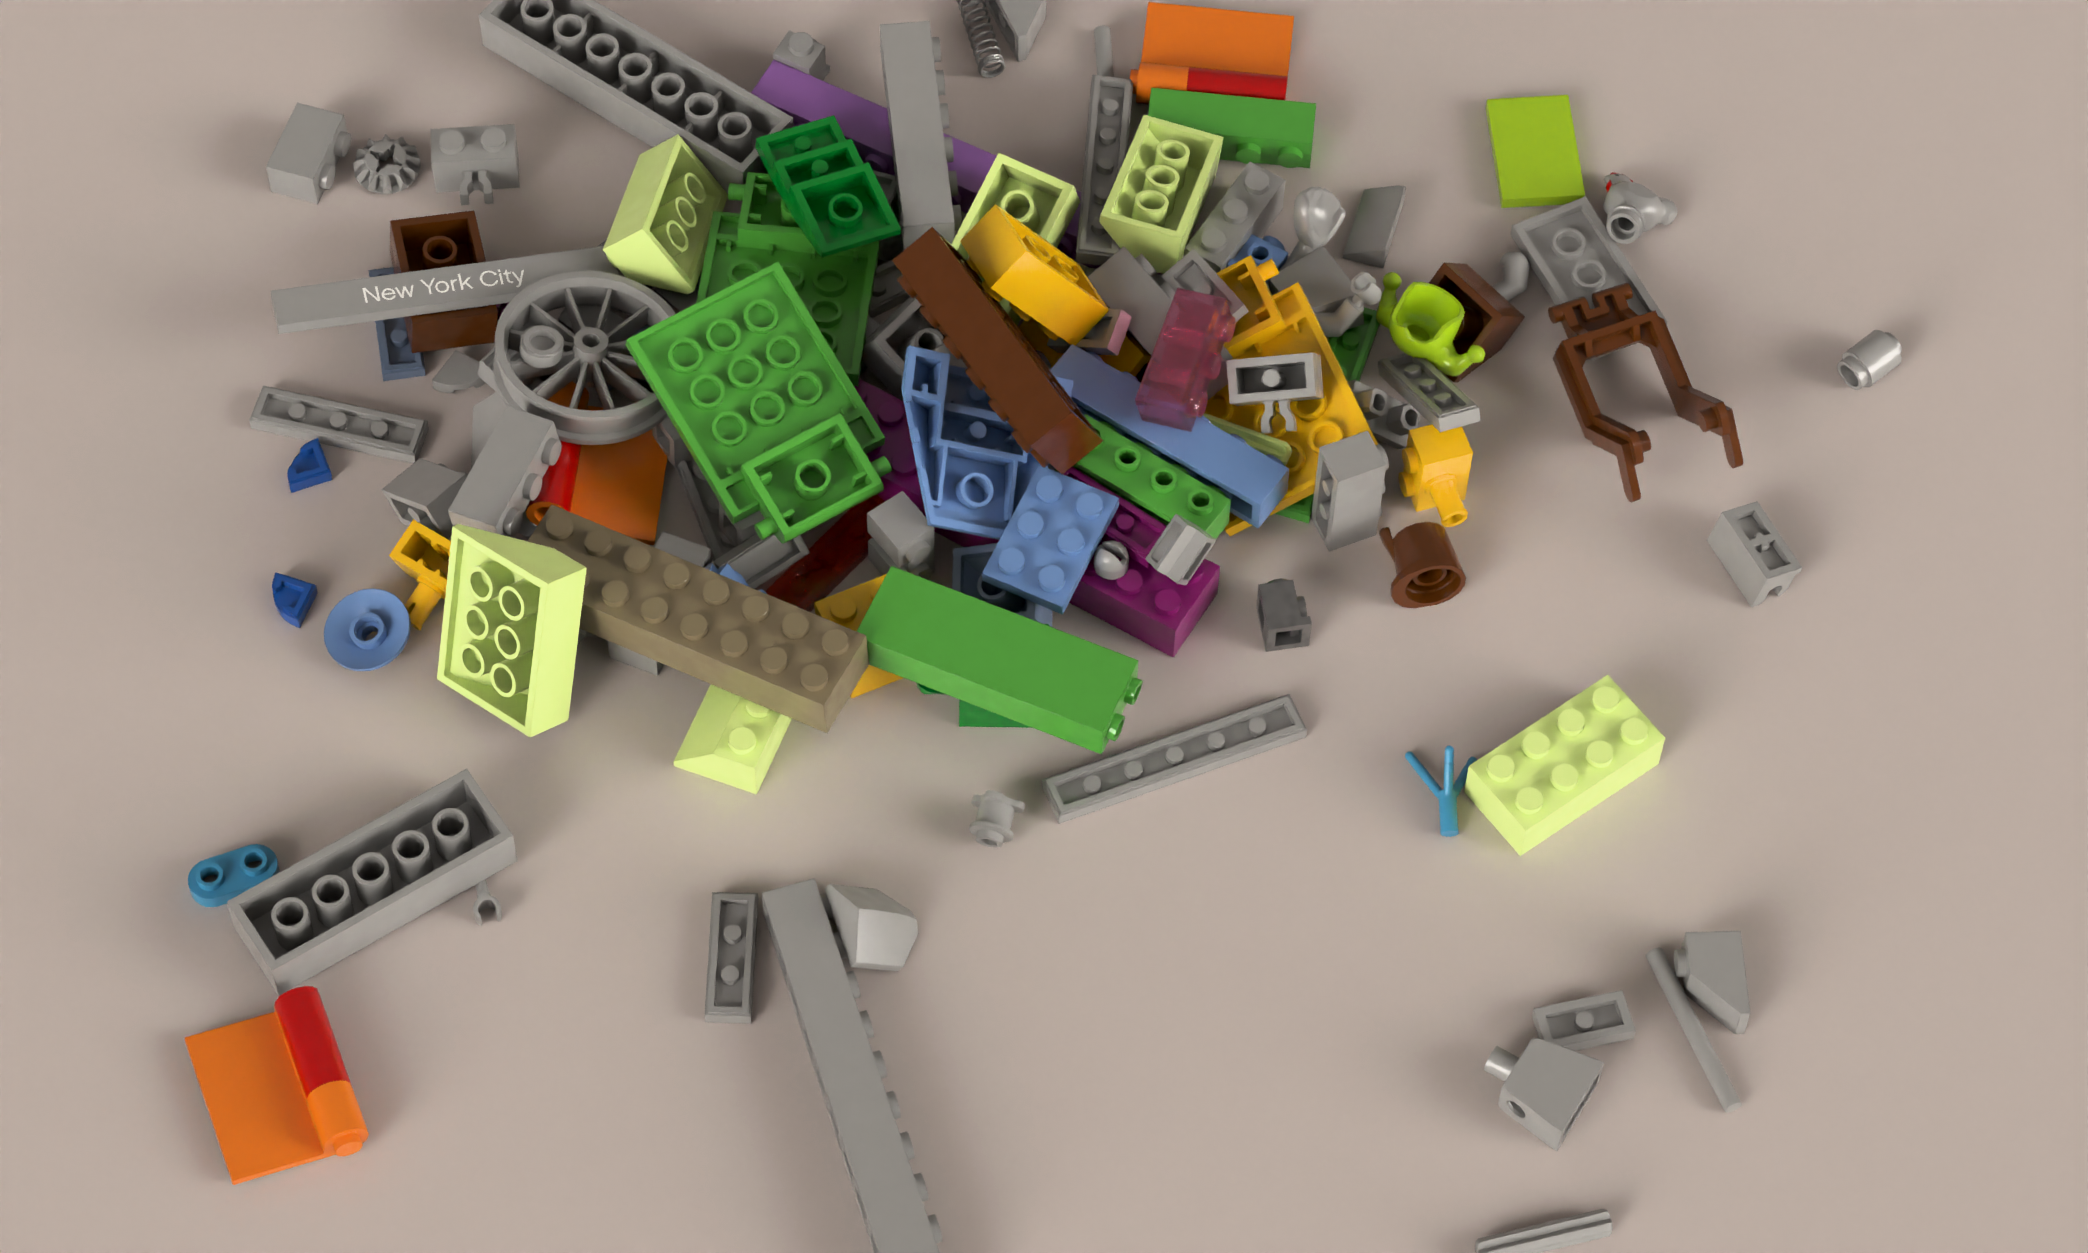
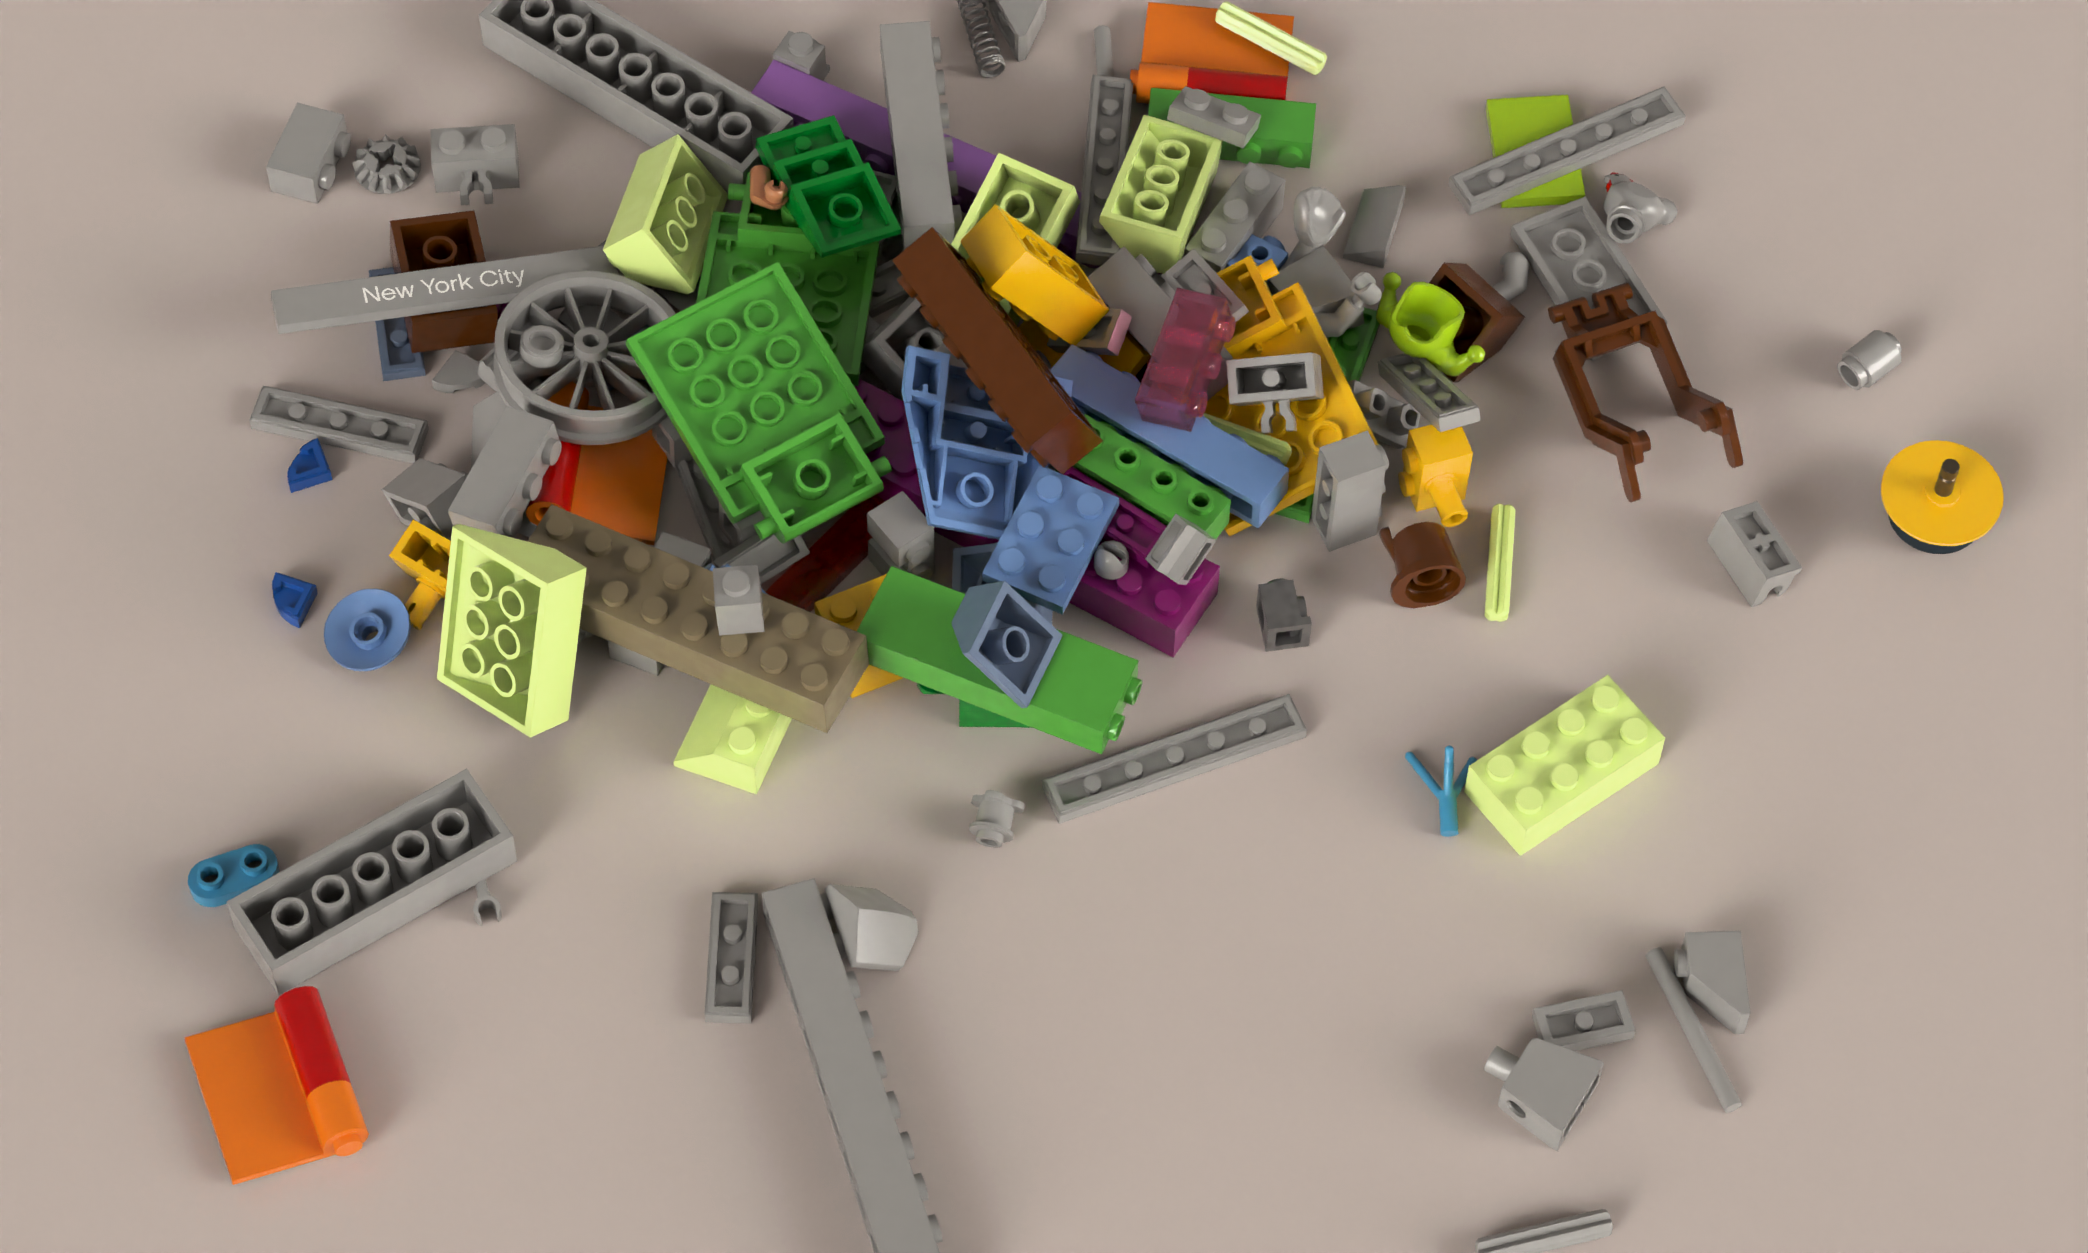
(738, 600): none -> light grey brick
(762, 189): none -> nougat arm
(1005, 638): none -> sand blue slope
(1214, 116): none -> light grey plate
(1270, 38): none -> yellowish green axle
(1500, 562): none -> yellowish green axle
(1566, 150): none -> light grey tile
(1941, 496): none -> yellow piece

